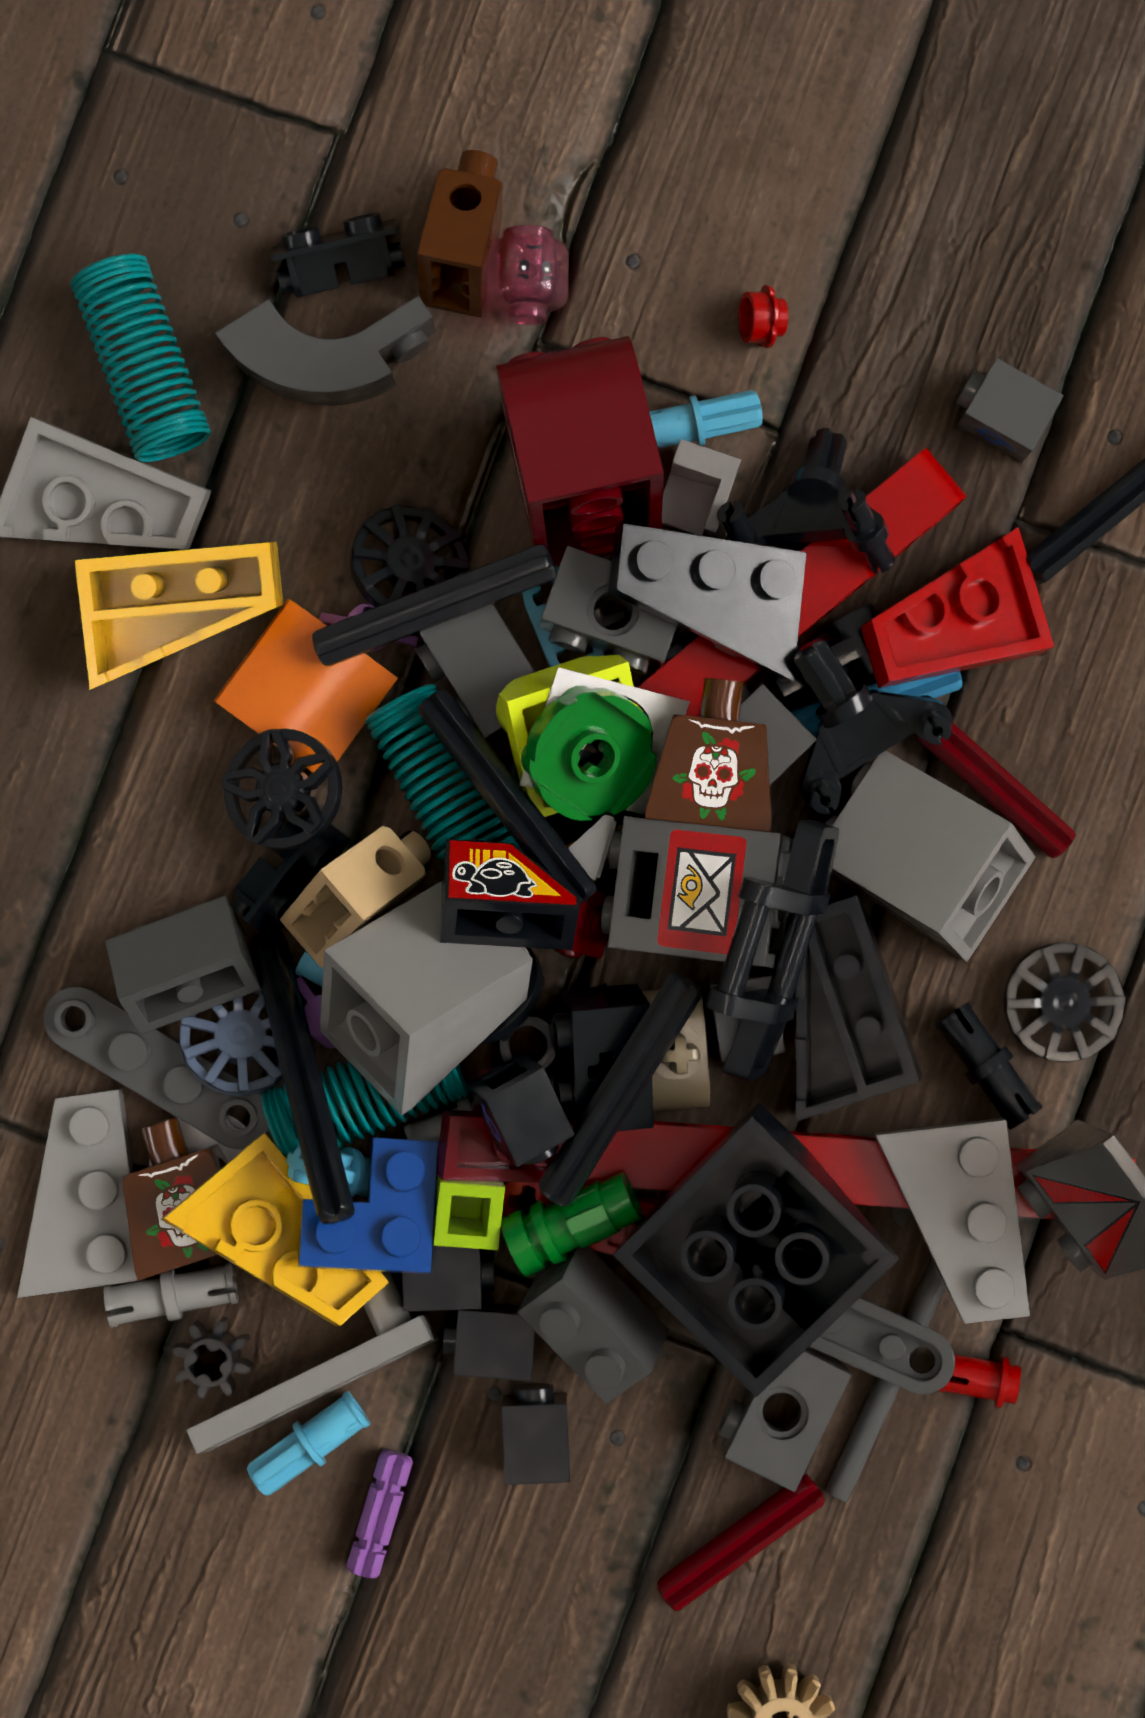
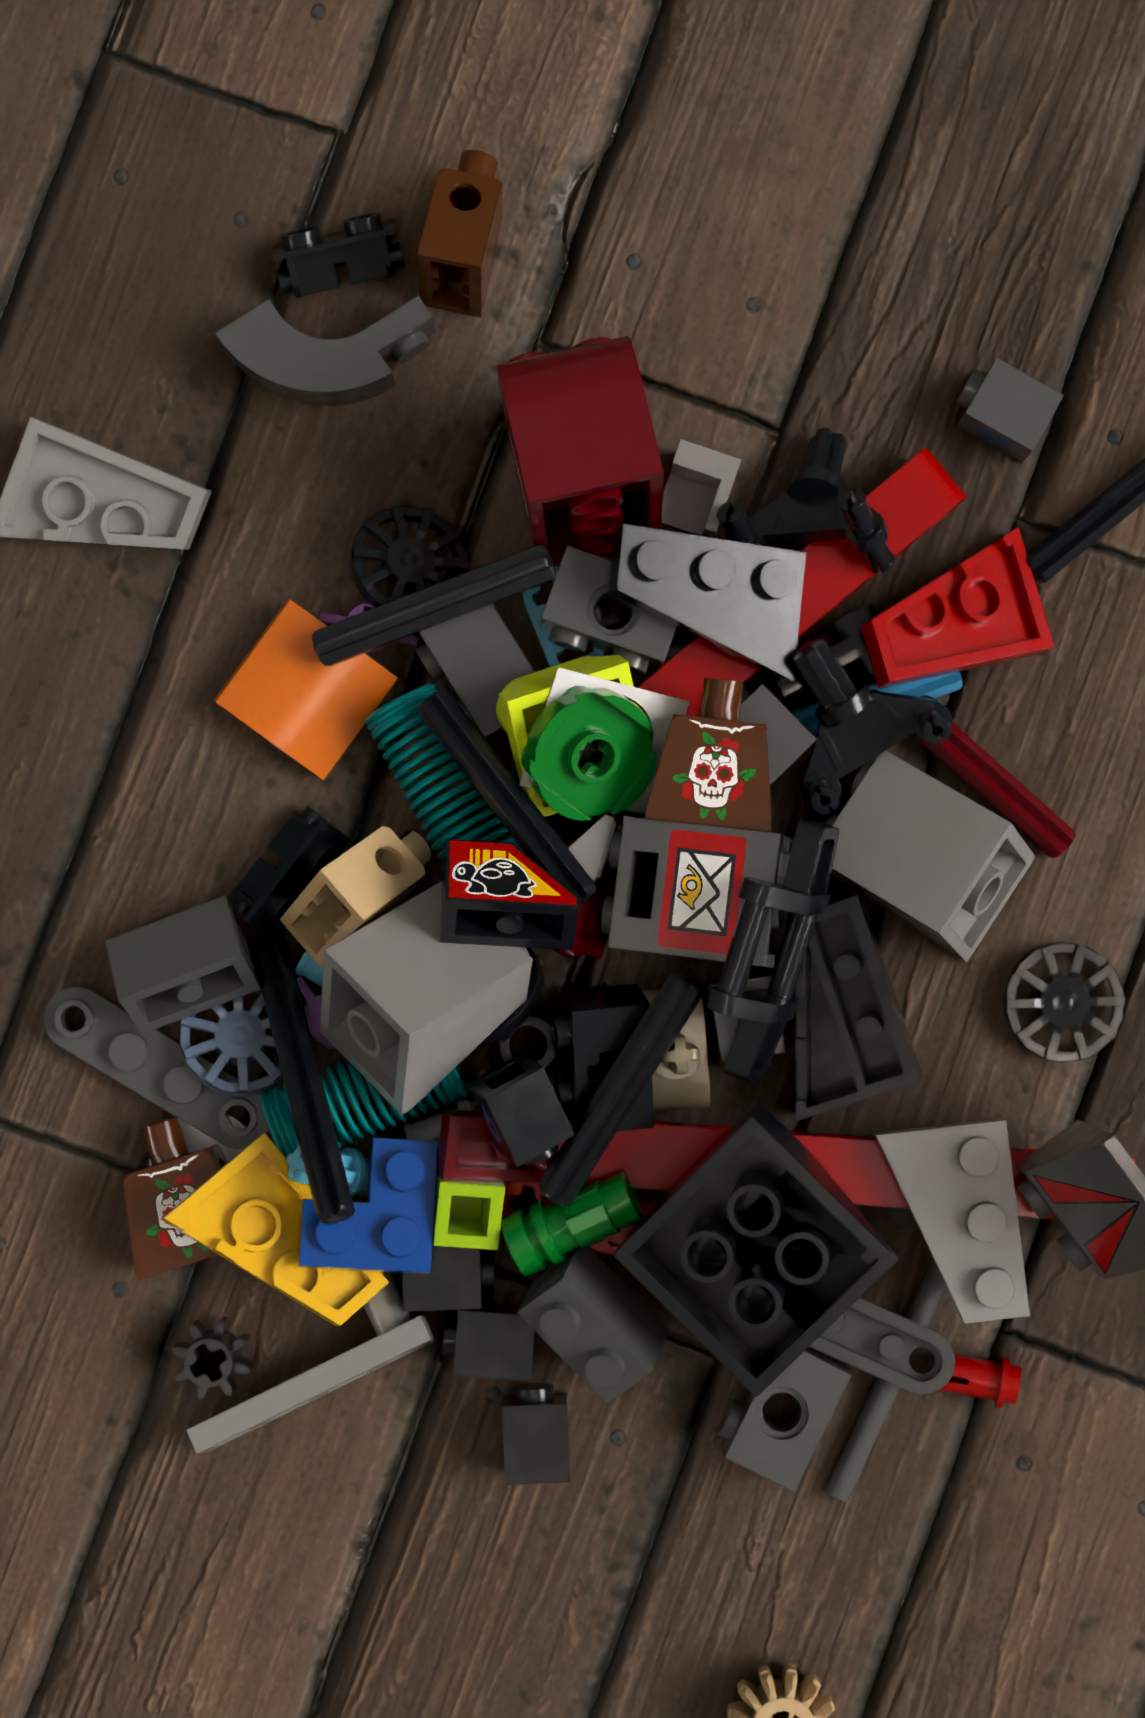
(80, 1209): light grey wing -> none
(166, 601): yellow wedge -> none
(171, 1294): light grey pin -> none
(172, 433): teal piece -> none
(282, 789): black wheel -> none
(307, 1444): medium azure axle -> none
(379, 1513): medium lavender axle -> none
(528, 274): clear pink head -> none
(706, 418): medium azure axle -> none
(739, 1543): dark red axle -> none
(762, 317): red plate -> none
(989, 1065): black pin -> none

